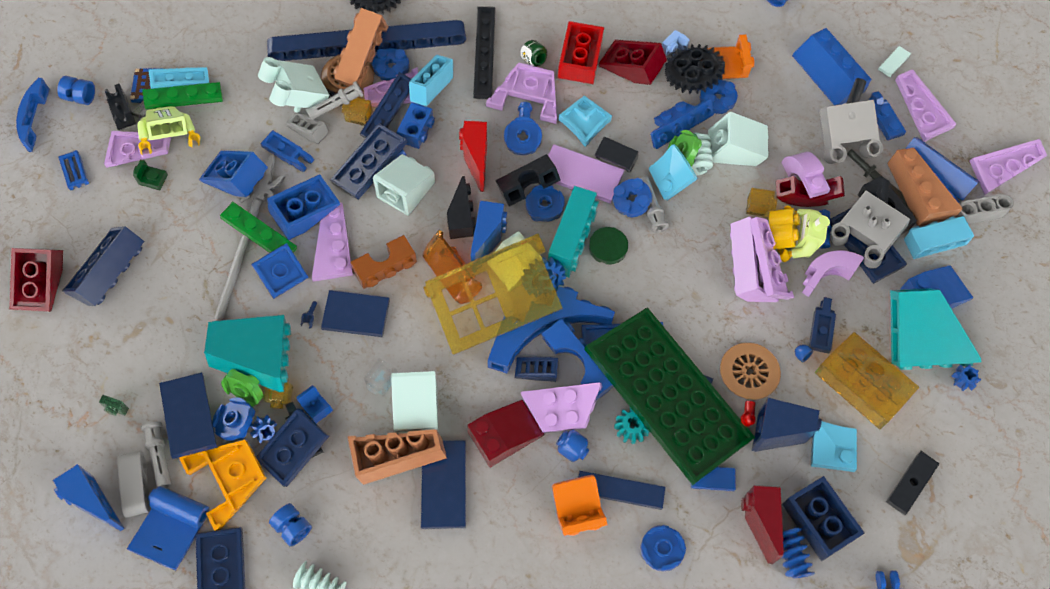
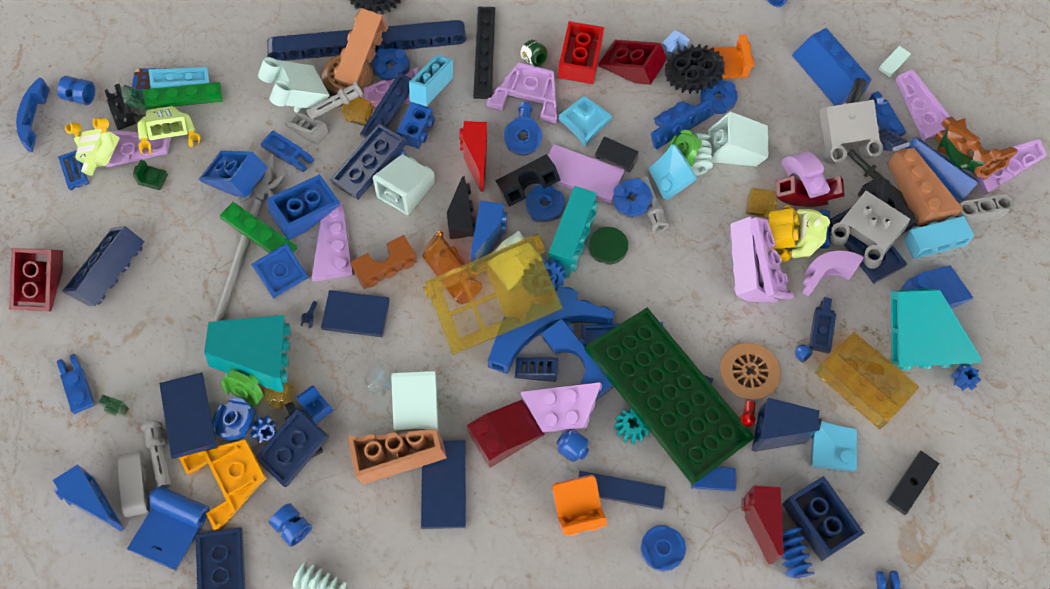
(75, 385): none -> blue hinge
(94, 146): none -> yellowish green torso
(132, 97): none -> clear green plate
(892, 141): none -> dark blue slope
(957, 148): none -> dark orange hips

